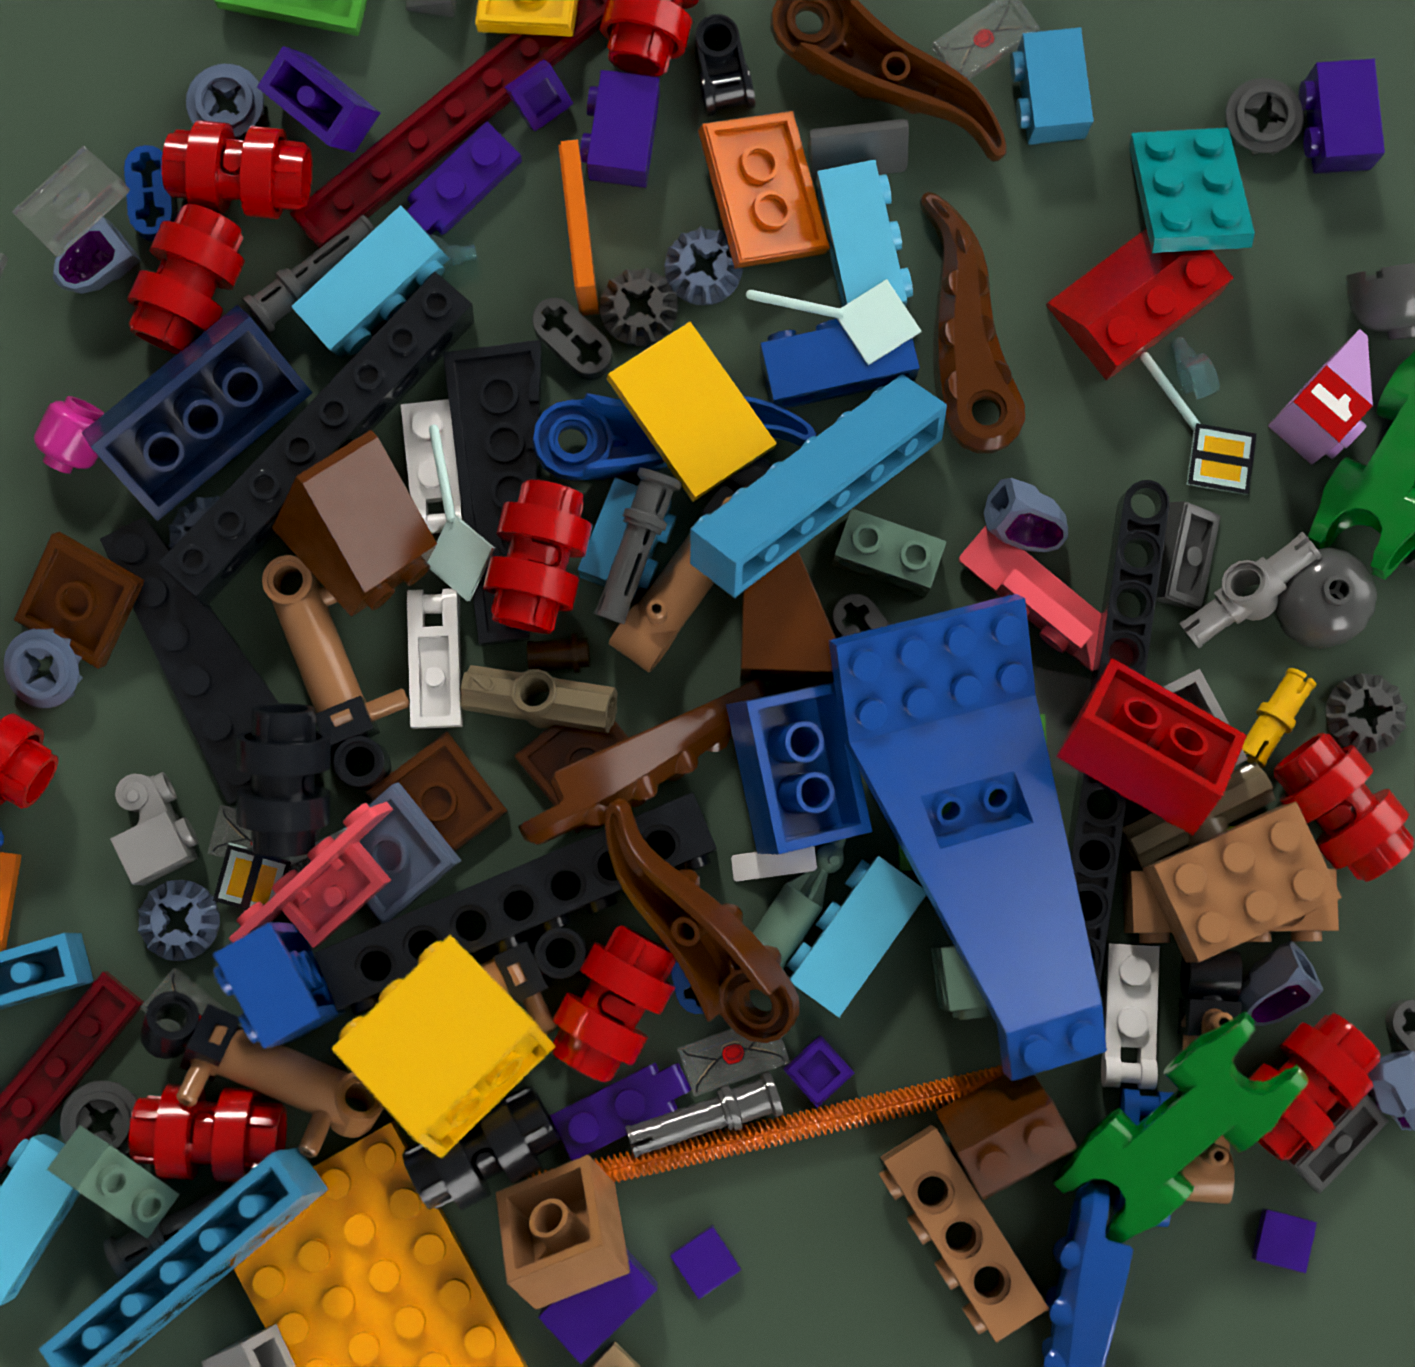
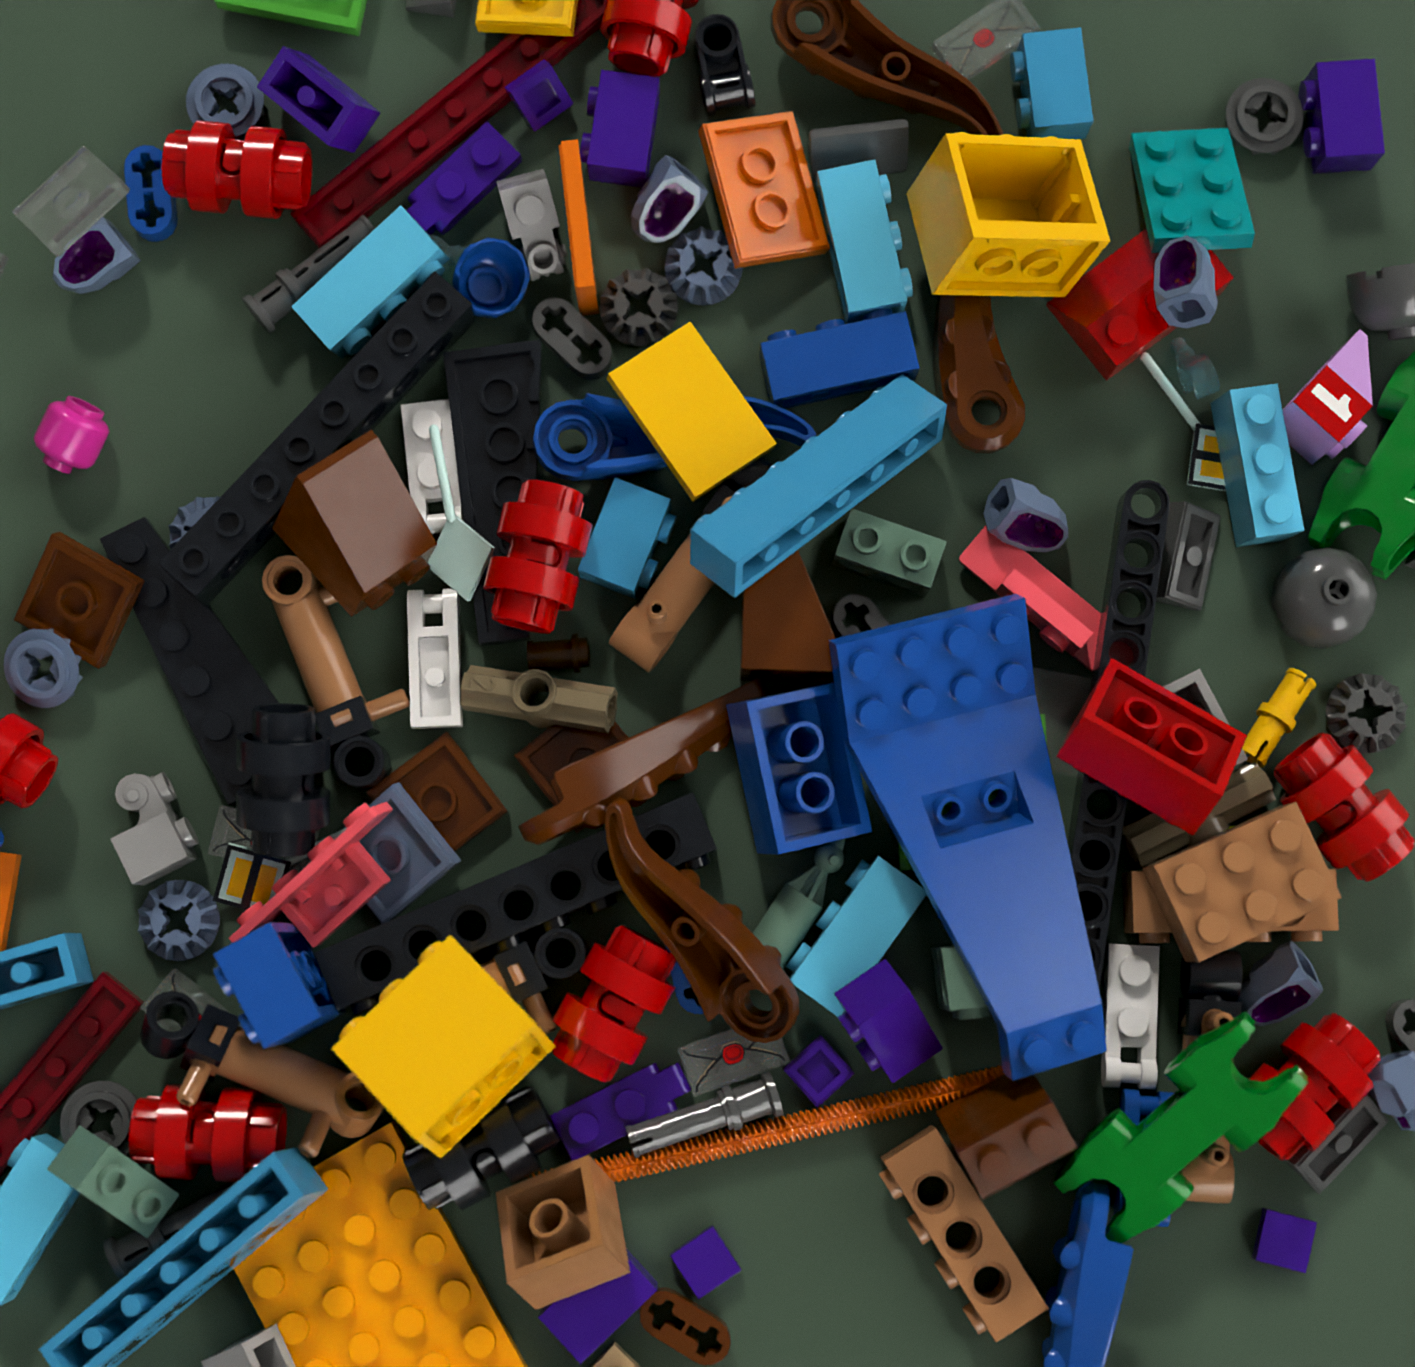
(195, 259): red piece -> none
(196, 412): dark blue brick -> none
(492, 277): none -> blue hair
(532, 217): none -> light grey brick
(643, 522): dark grey pin -> none
(667, 201): none -> rock
(679, 1337): none -> reddish brown beam
(756, 866): white sticker -> none
(874, 321): light aqua piece -> none
(888, 1022): none -> dark purple brick
(1006, 215): none -> yellow container
(1185, 283): none -> sand blue rock
(1257, 465): none -> medium azure brick
(1268, 574): light grey pin -> none

